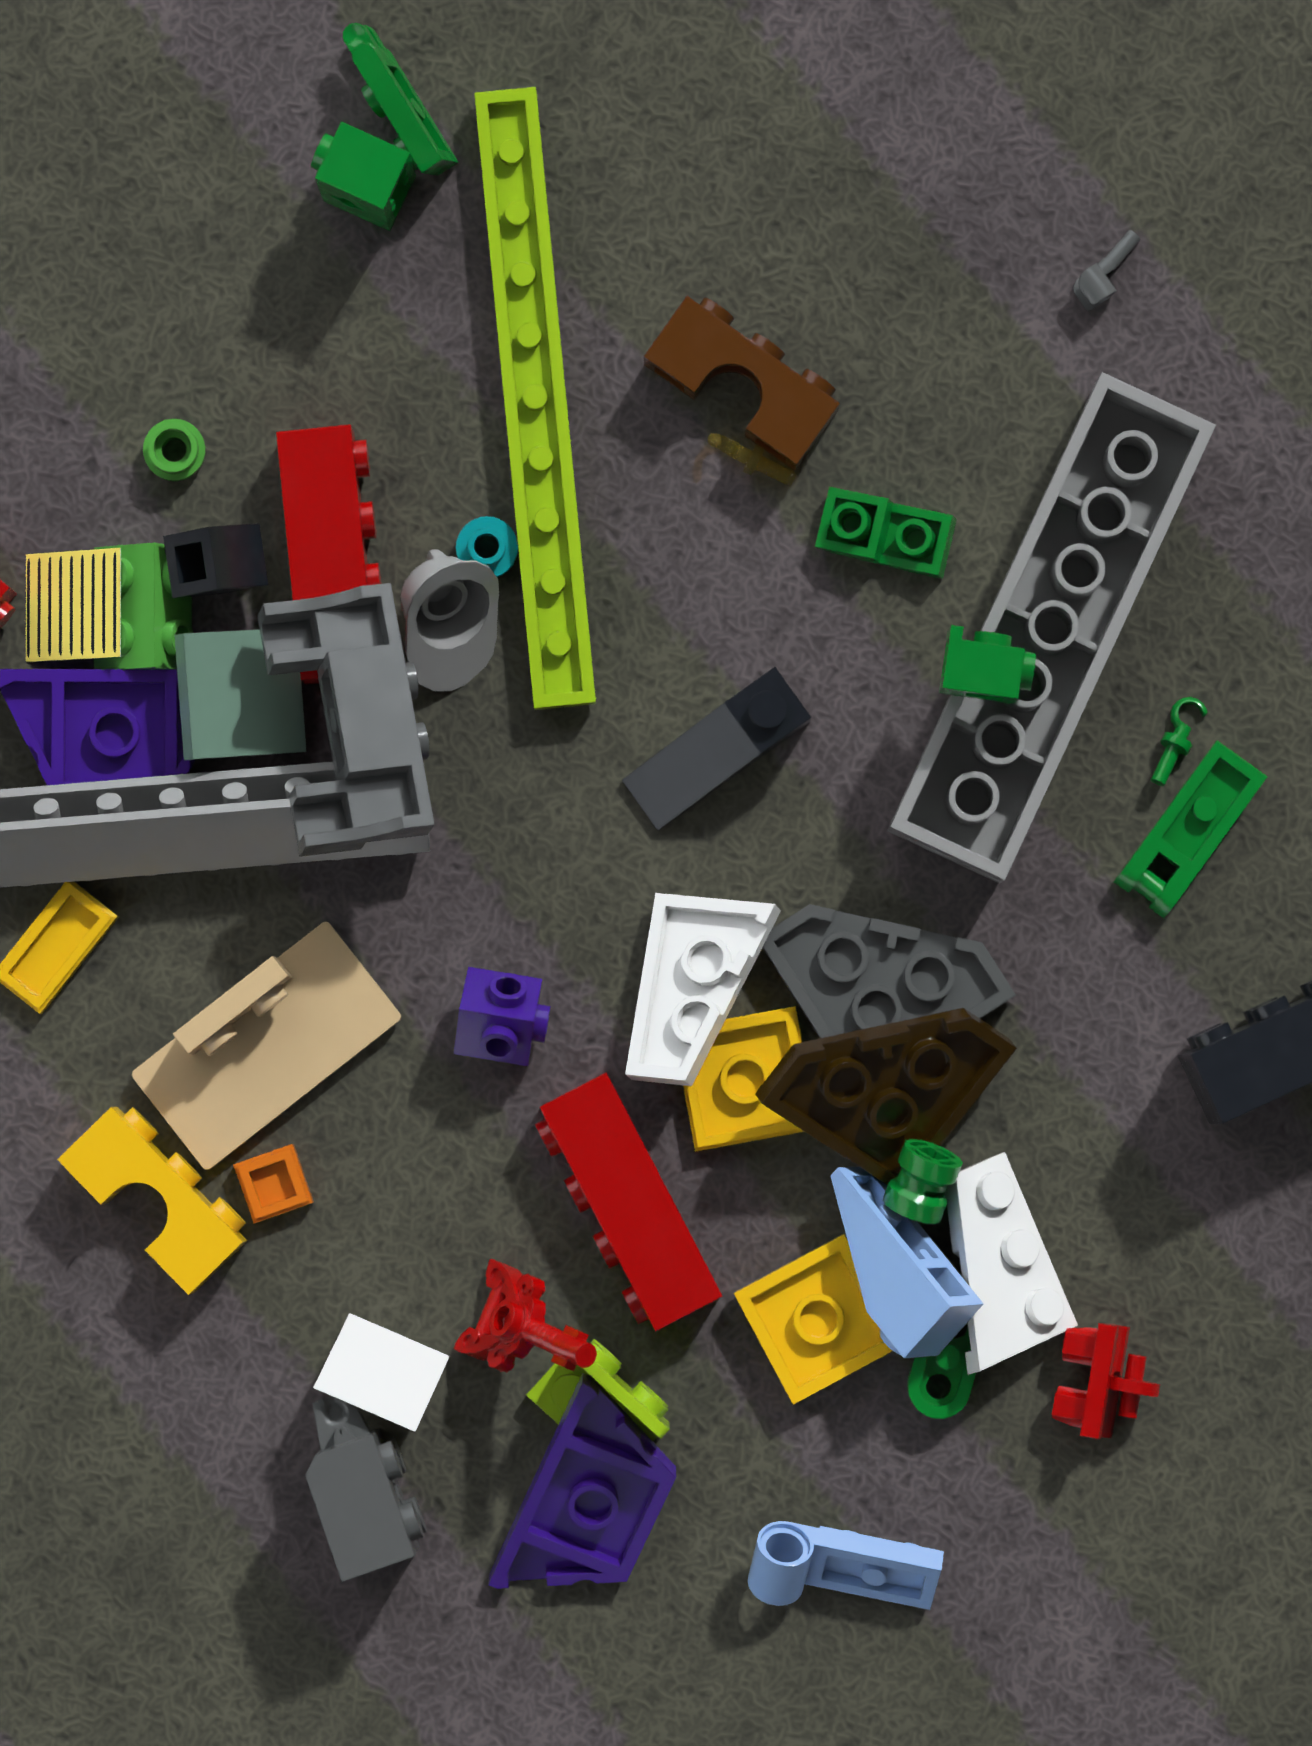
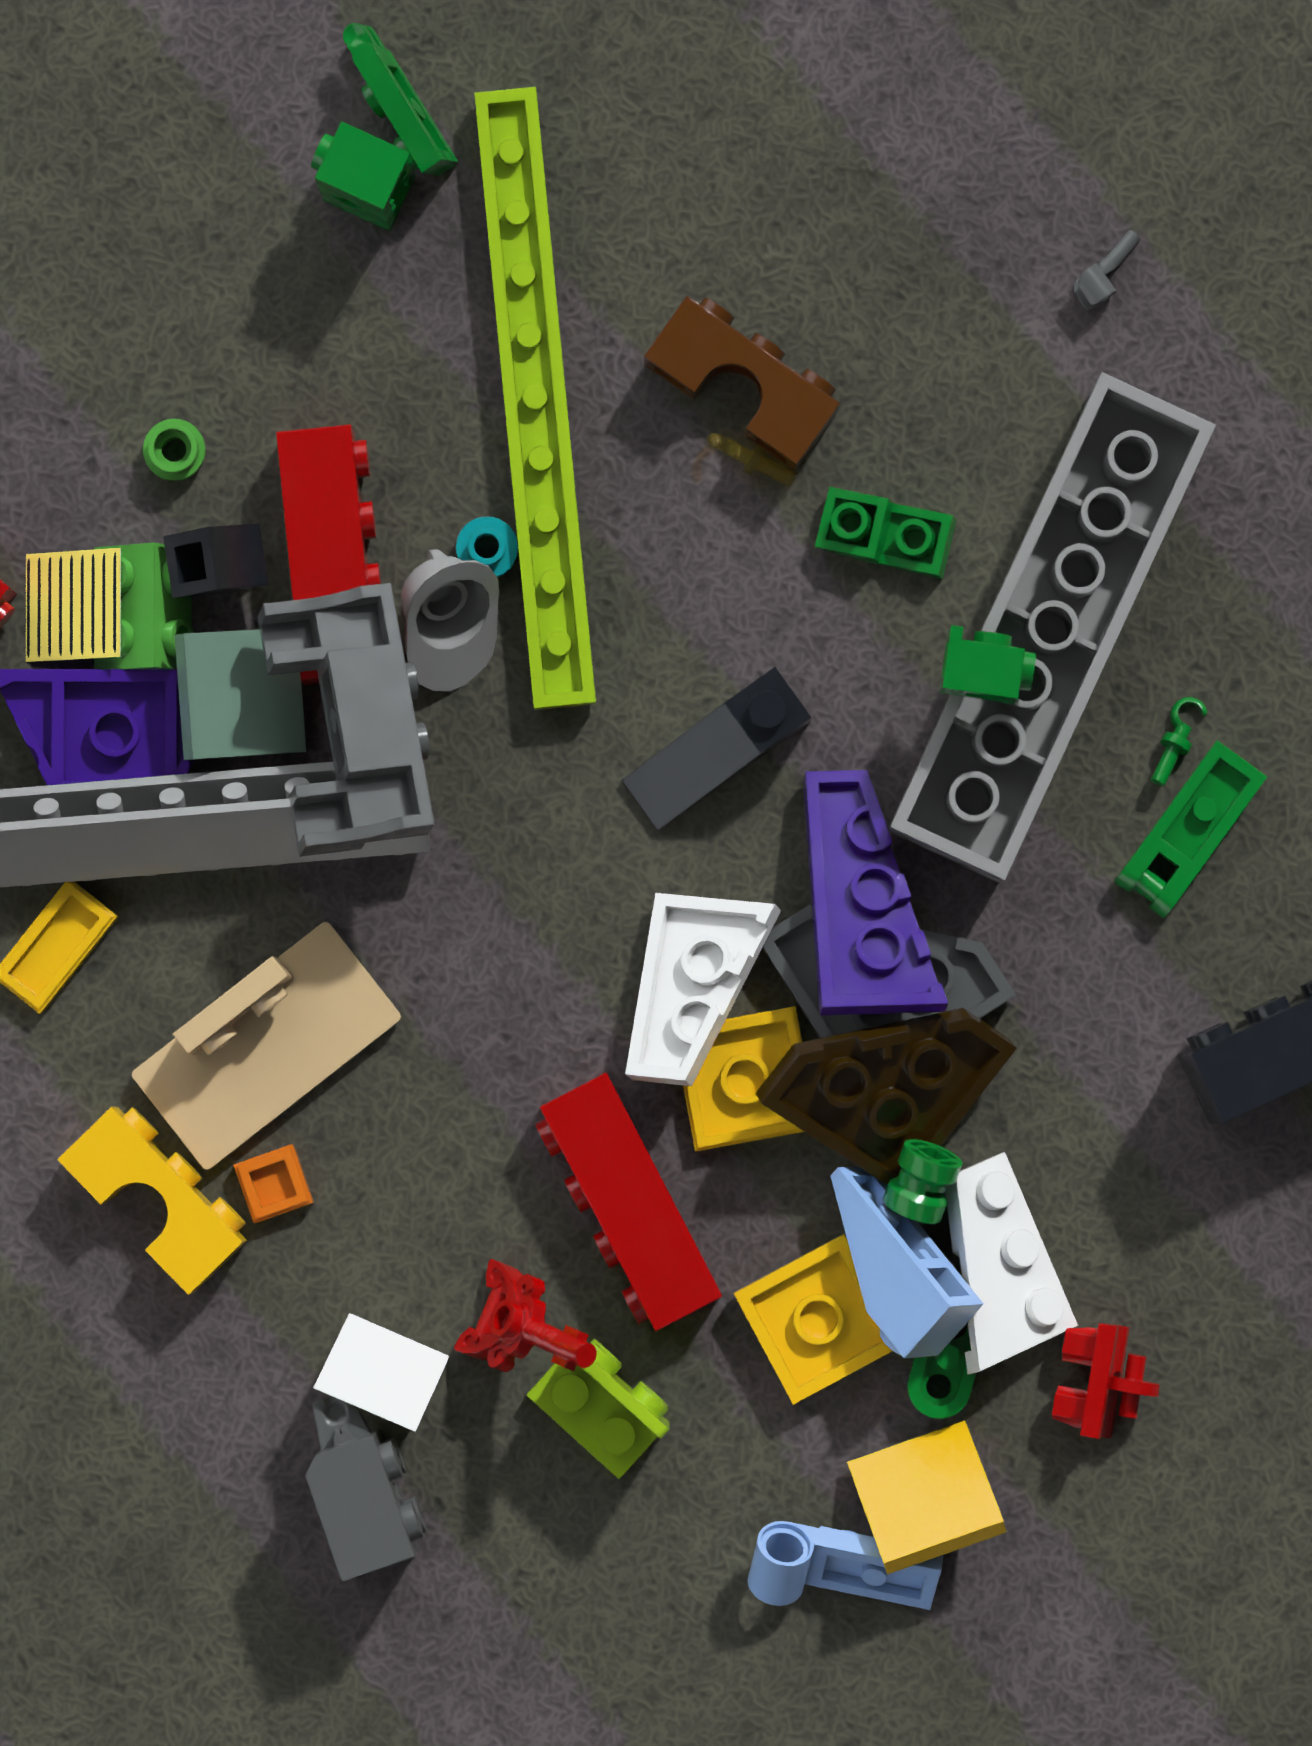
(500, 1016): dark purple brick -> none
(588, 1498): dark purple wing -> none
(863, 919): none -> dark purple wing
(926, 1497): none -> yellow tile

